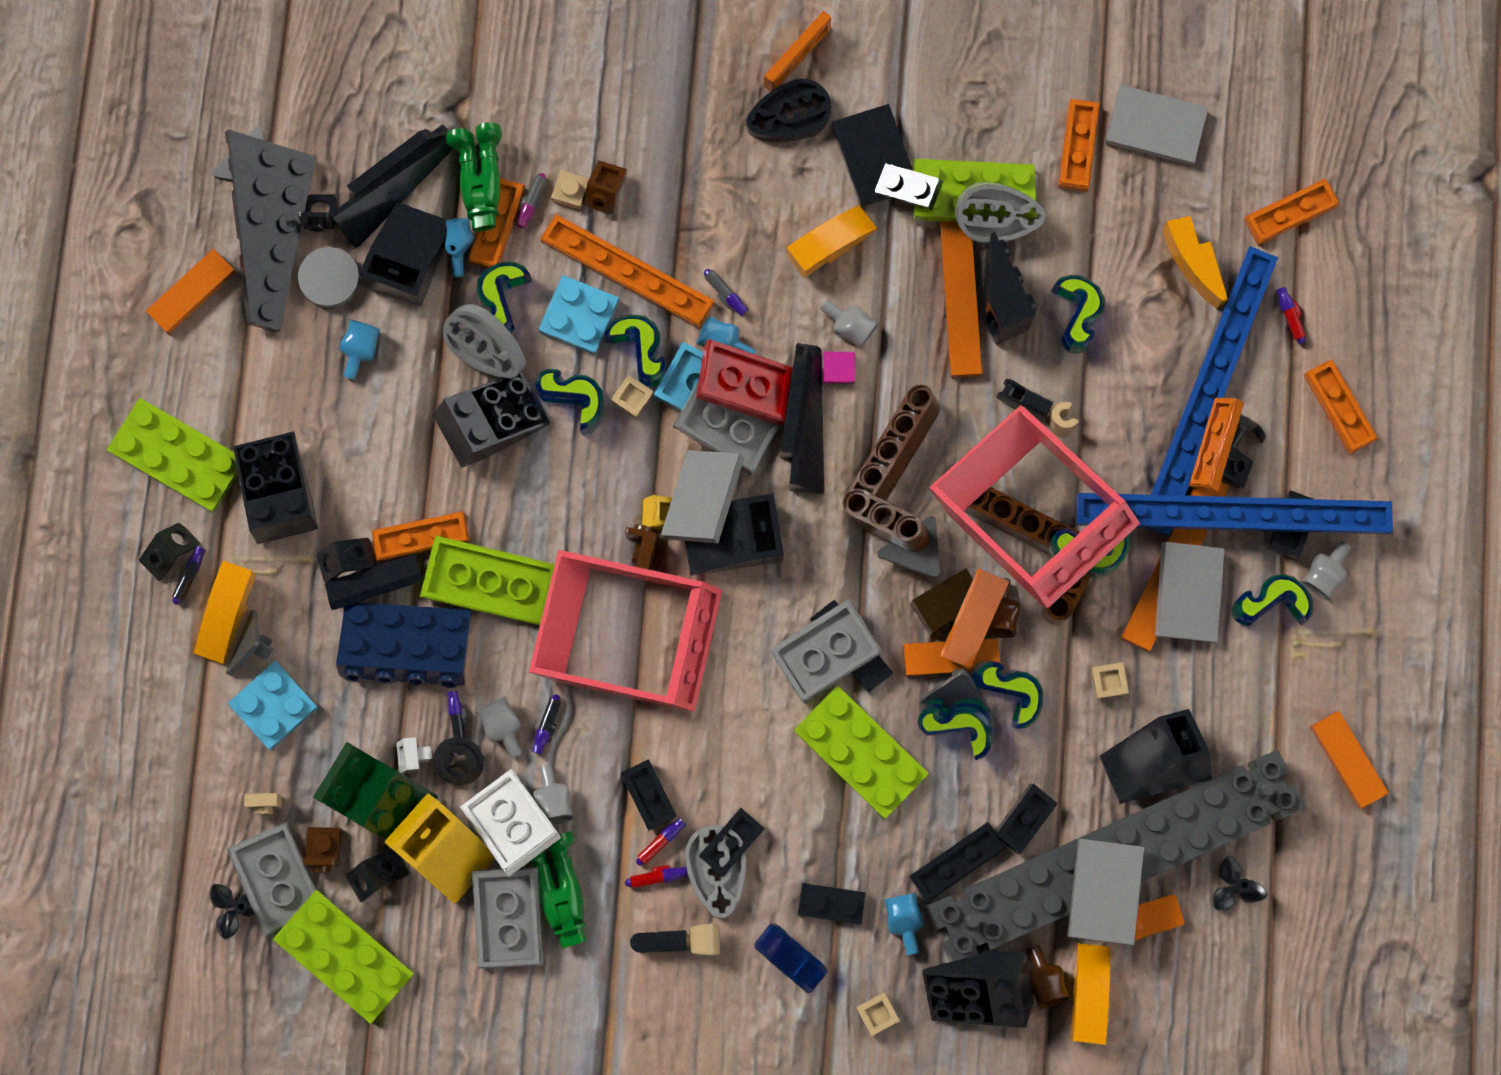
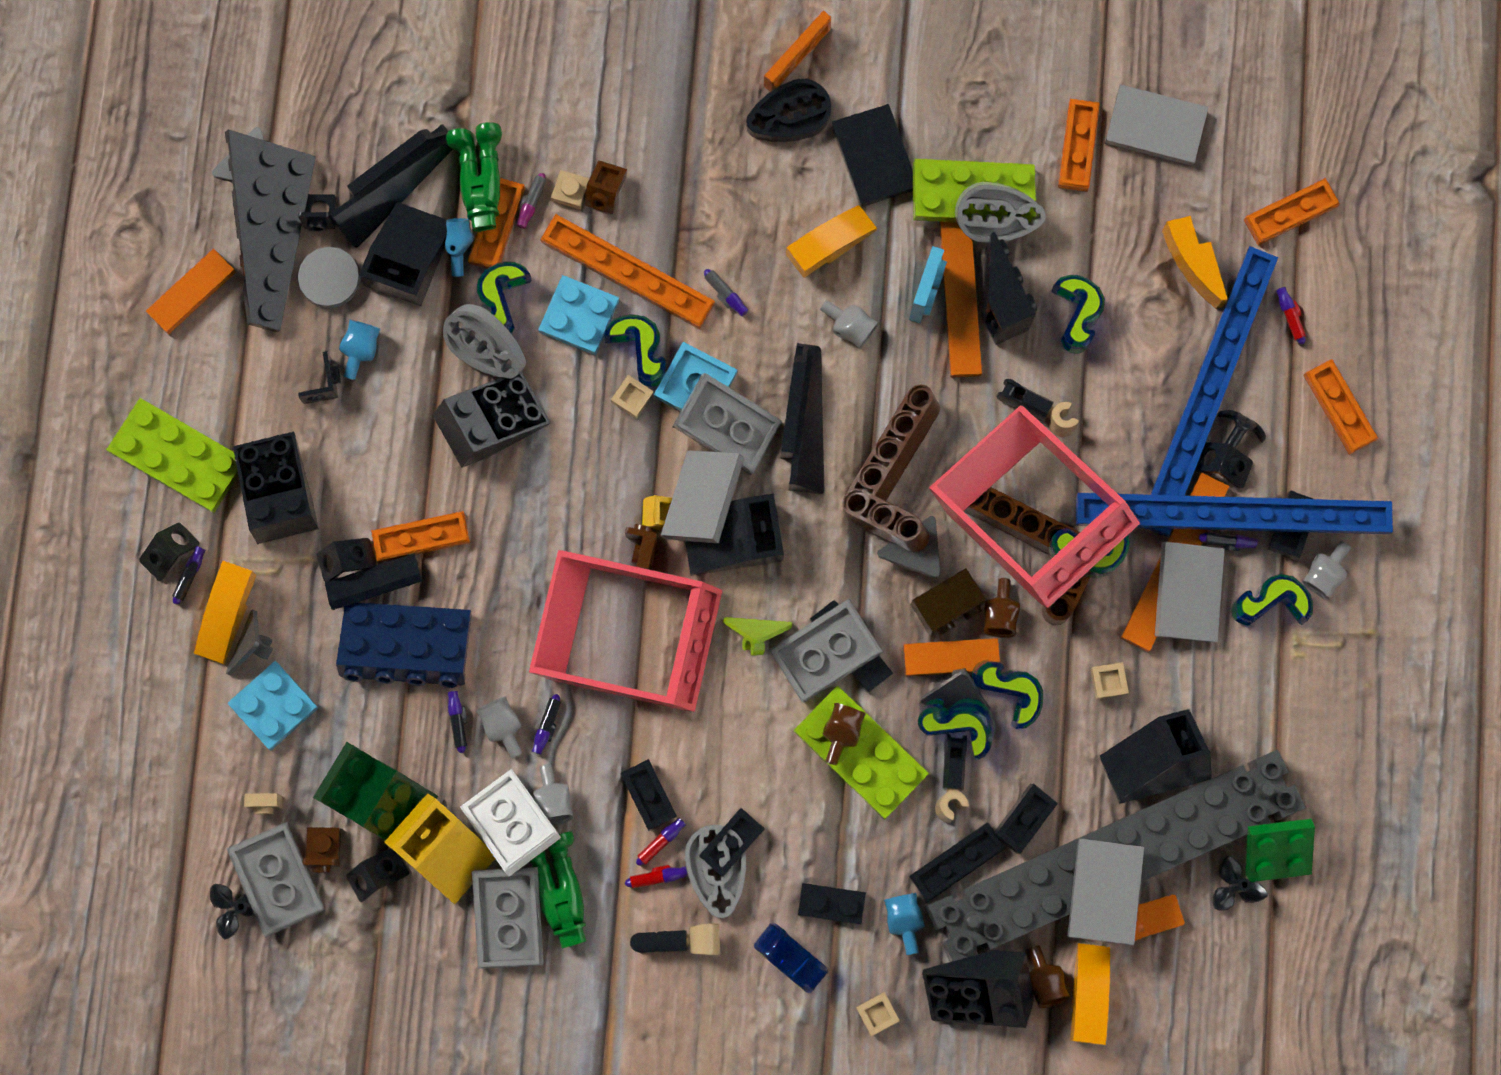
(326, 393): none -> black bracket
(343, 956): lime plate -> none
(410, 756): white tile -> none
(457, 773): black gear -> none
(487, 580): lime tile -> none
(575, 391): animal -> none
(722, 333): dark azure piece -> none
(744, 382): red tile -> none
(756, 632): none -> lime piece
(838, 367): dark pink tile -> none
(842, 730): none -> reddish brown piece
(908, 186): plate -> none
(926, 293): none -> medium azure plate
(953, 778): none -> black piece
(974, 618): orange tile -> none
(1216, 443): orange tile -> none
(1228, 541): none -> piece
(1280, 850): none -> green plate
(1349, 760): orange tile -> none

